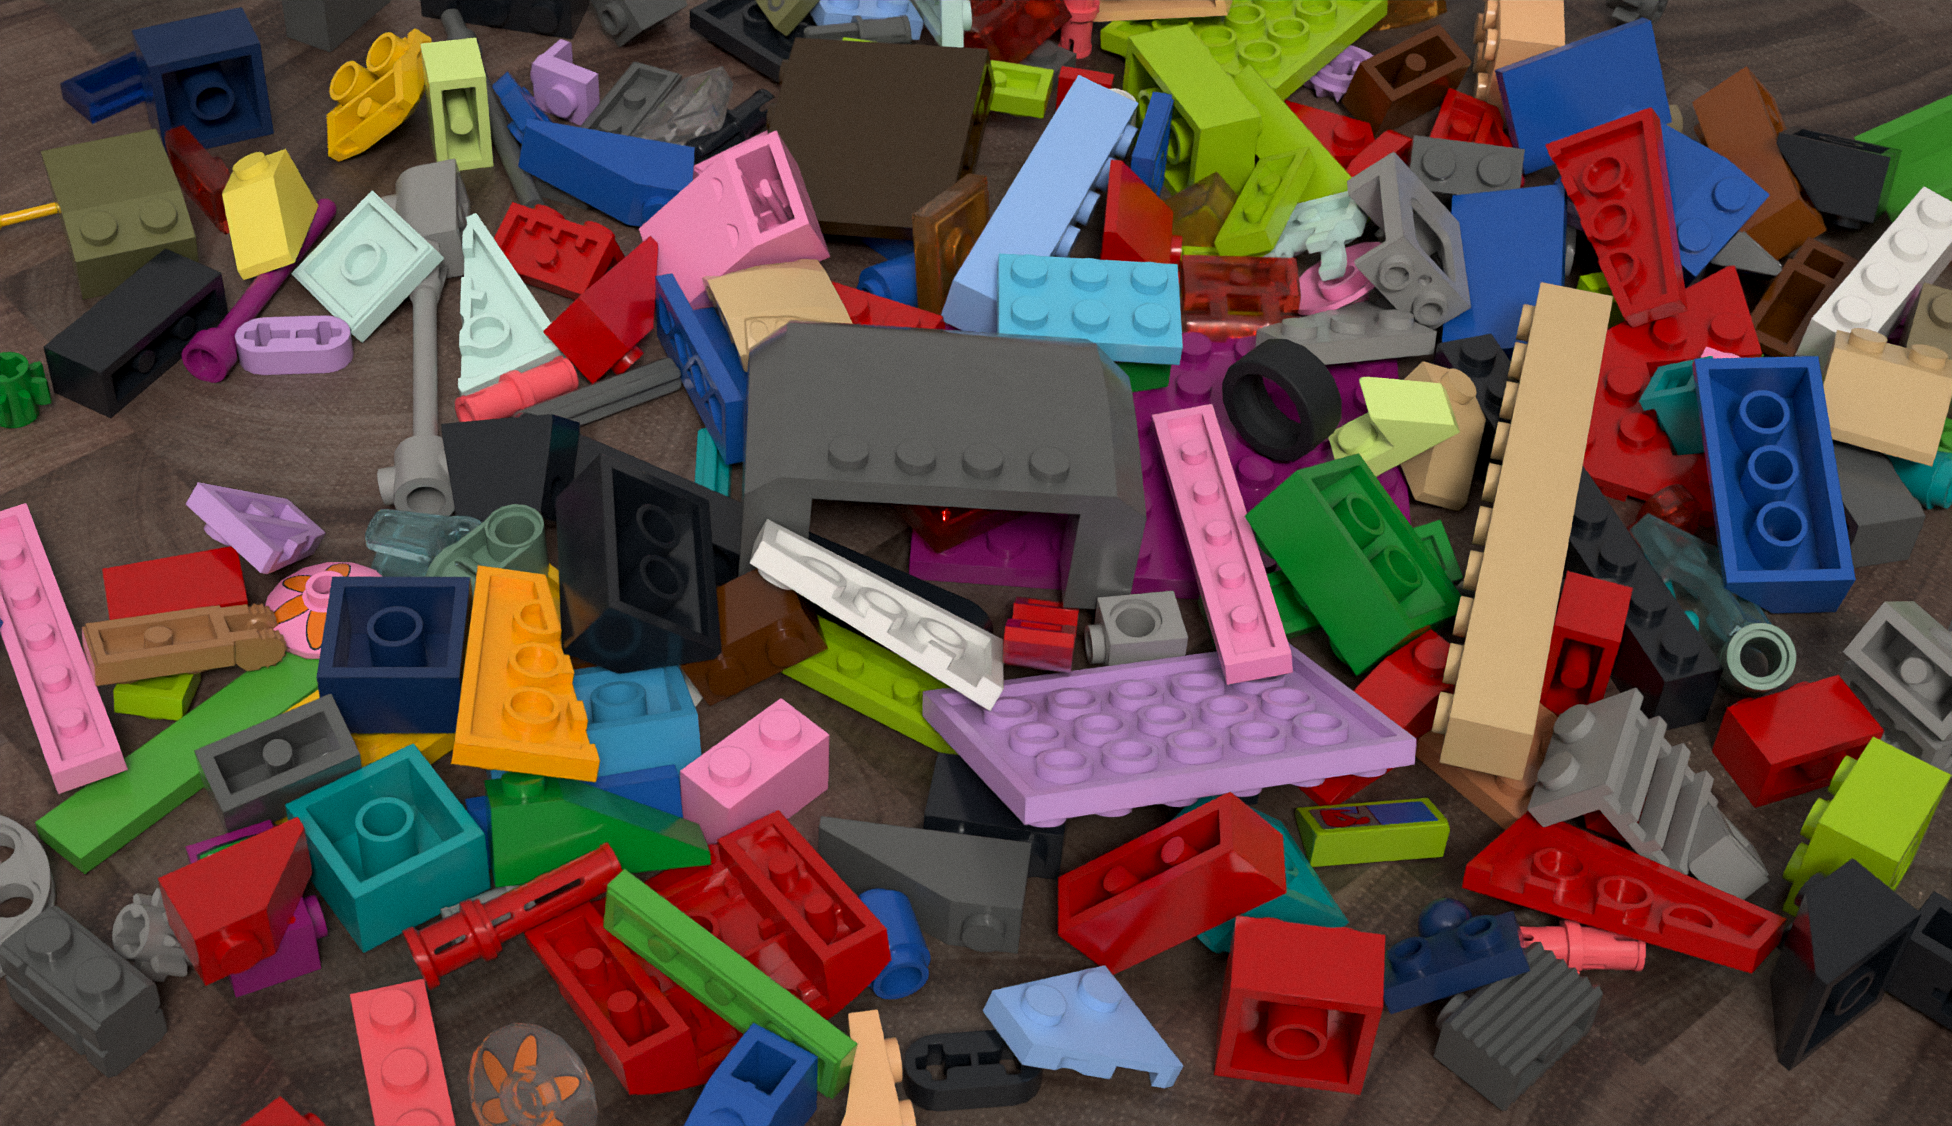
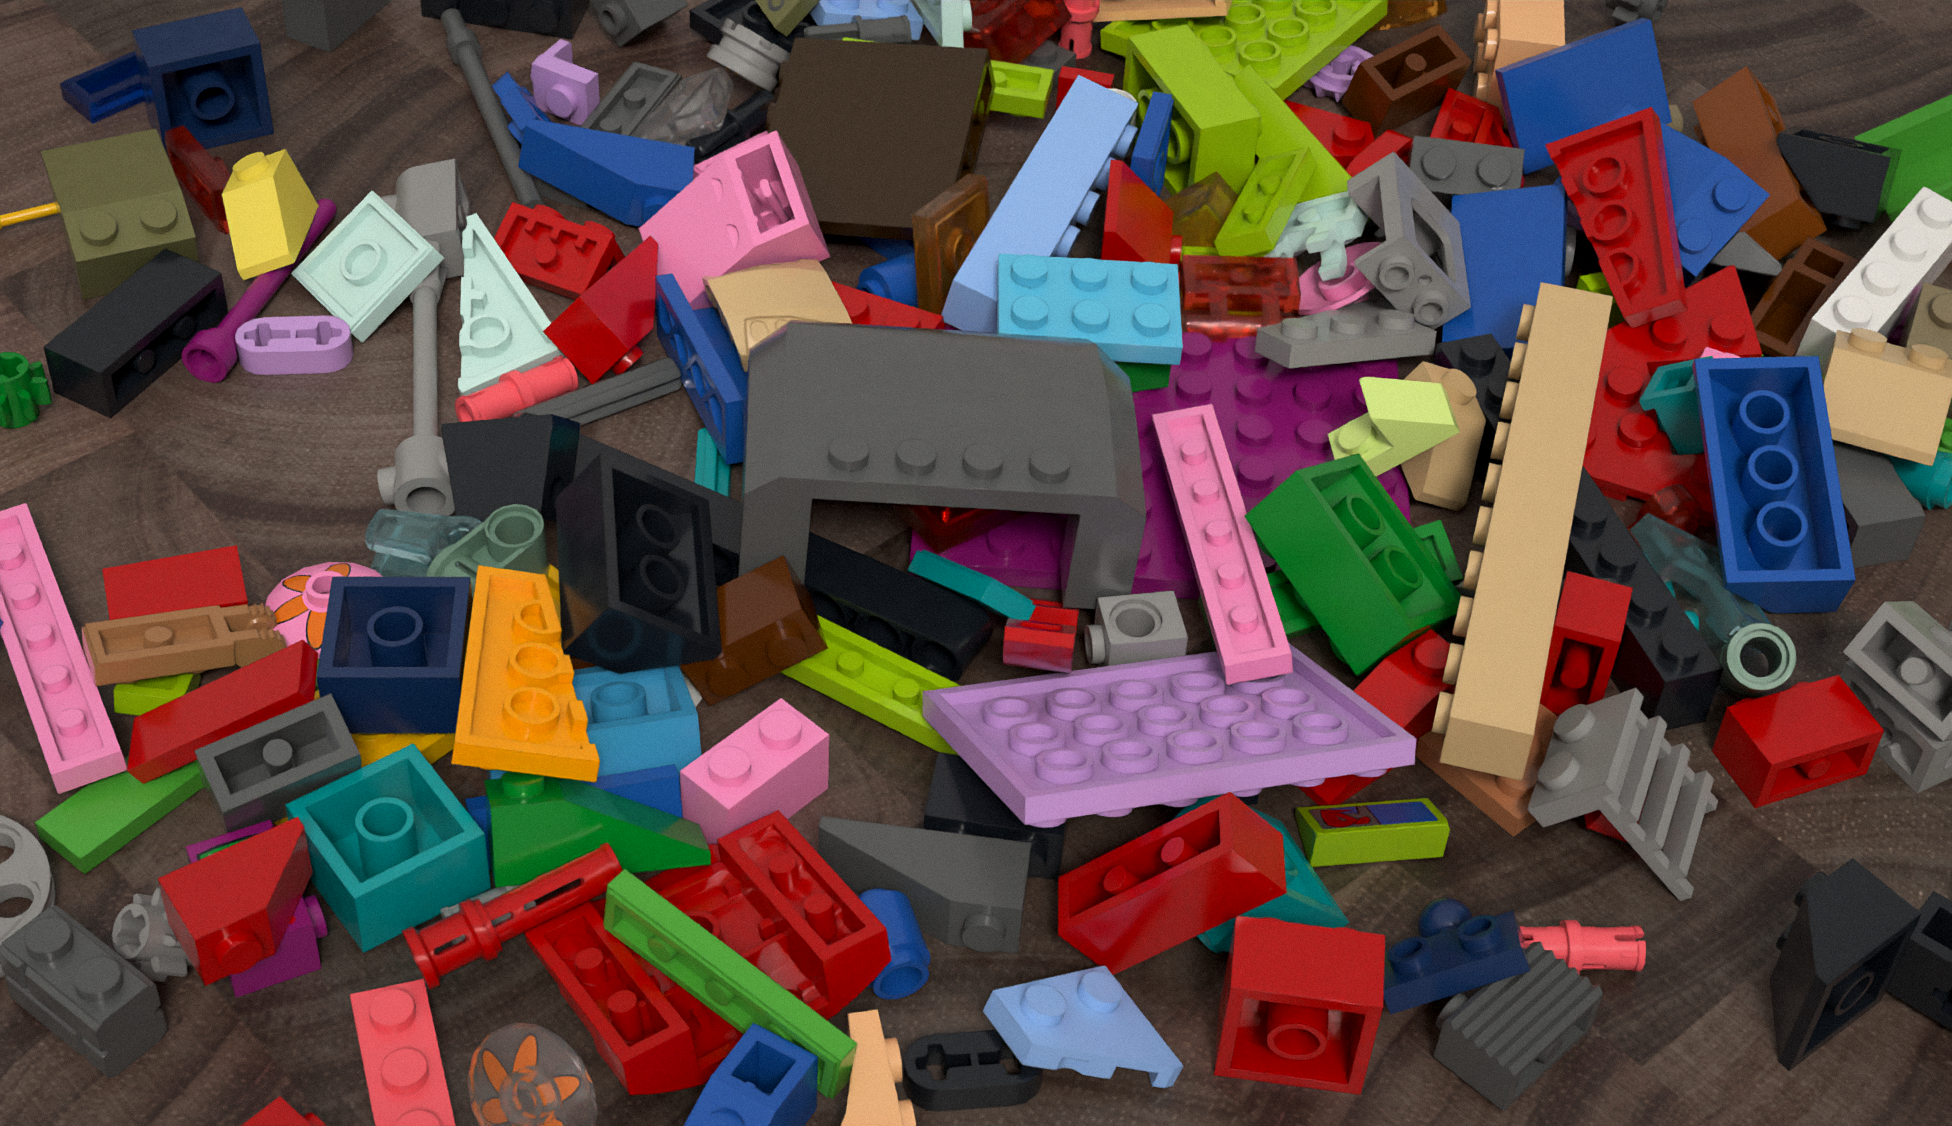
(258, 526): lavender wing -> none
(262, 690): none -> red tile
(375, 97): yellow slope -> none
(457, 103): yellowish green brick -> none
(748, 55): none -> light grey wheel
(892, 616): white wing -> none
(971, 585): none -> teal tile
(1305, 382): black tyre -> none
(1621, 892): red wing -> none
(1725, 856): light grey slope -> none
(1875, 817): lime brick -> none

